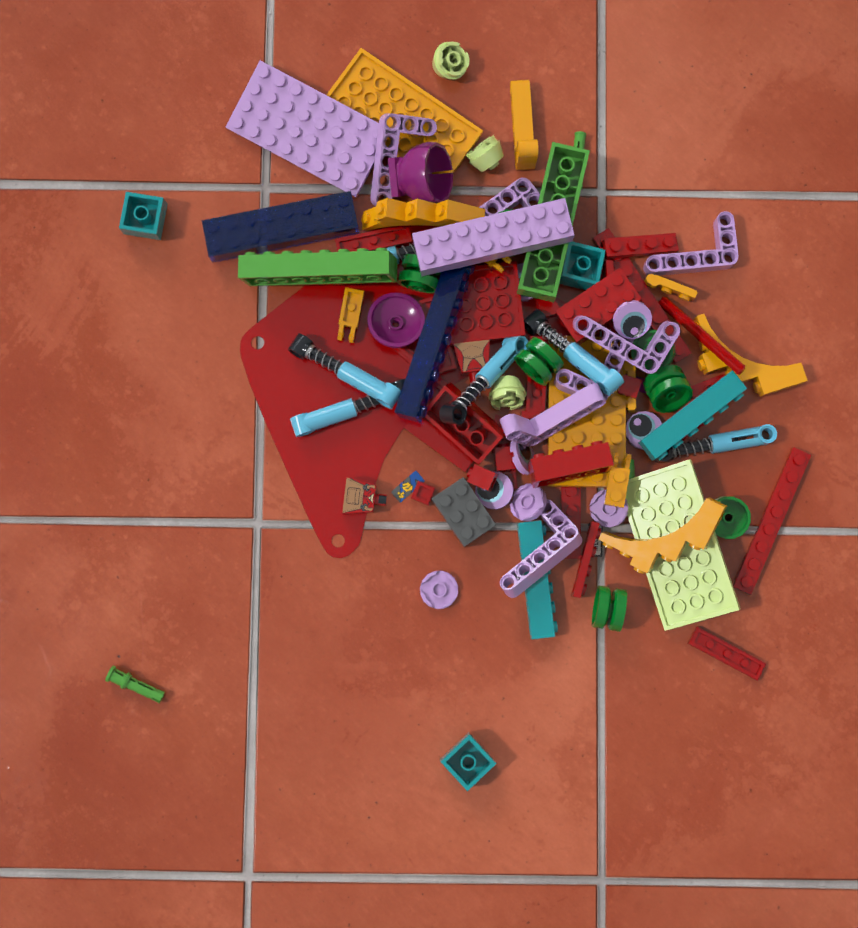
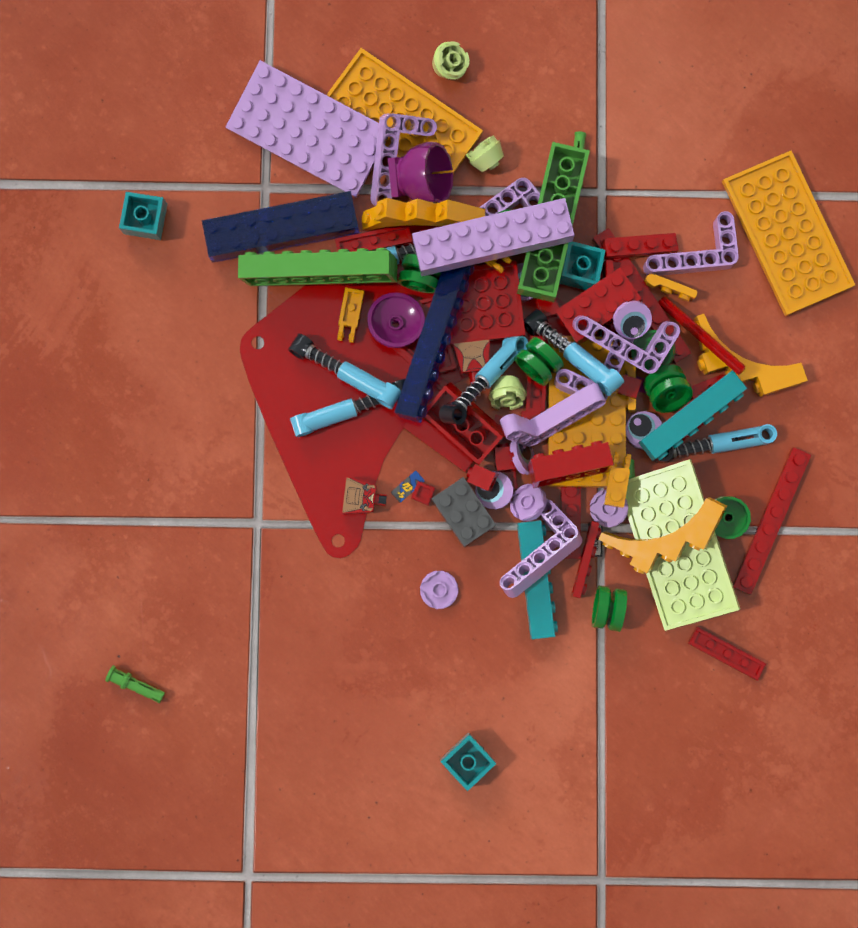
(524, 143): light orange beam -> none
(788, 233): none -> light orange plate

